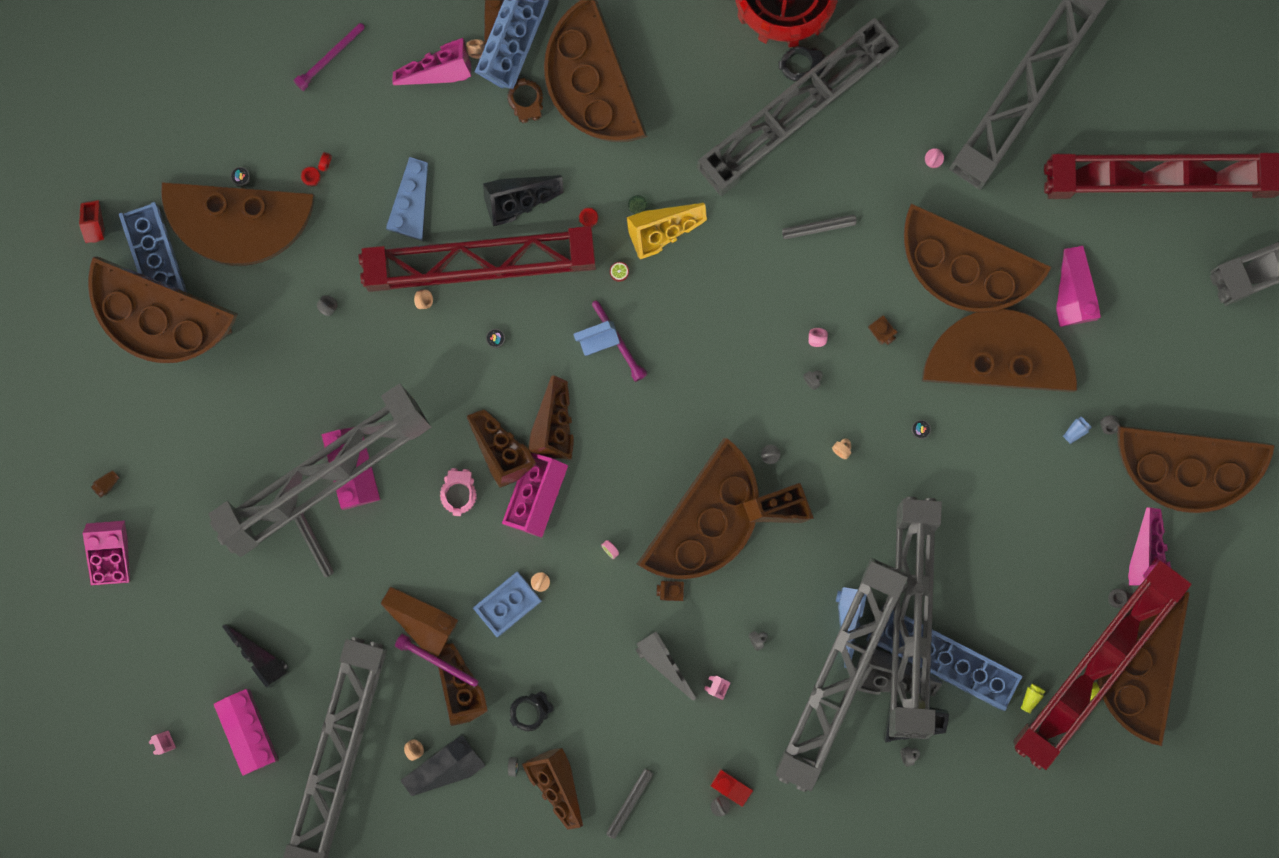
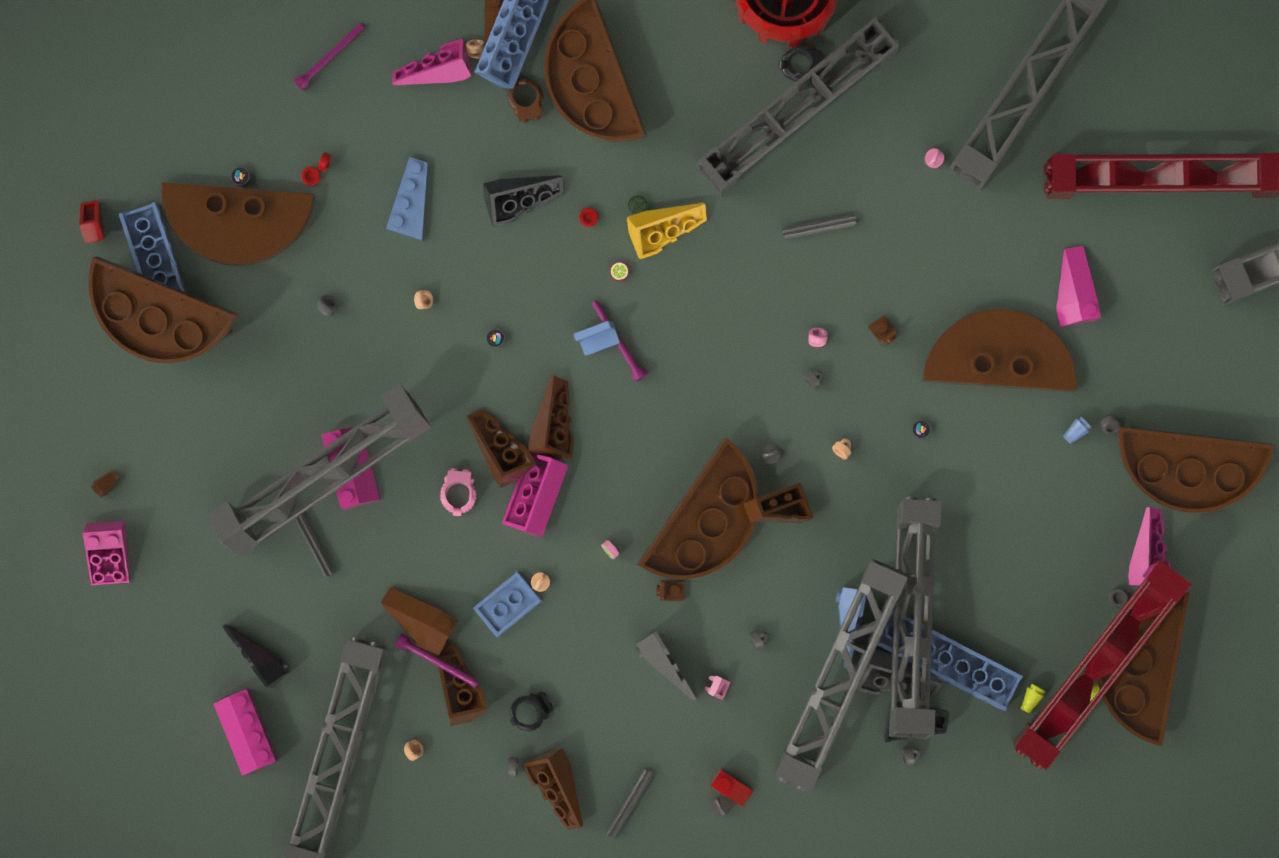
(162, 742): bright pink tile -> none
(377, 272): dark red piece -> none
(447, 766): black wedge -> none
(965, 266): reddish brown plate -> none

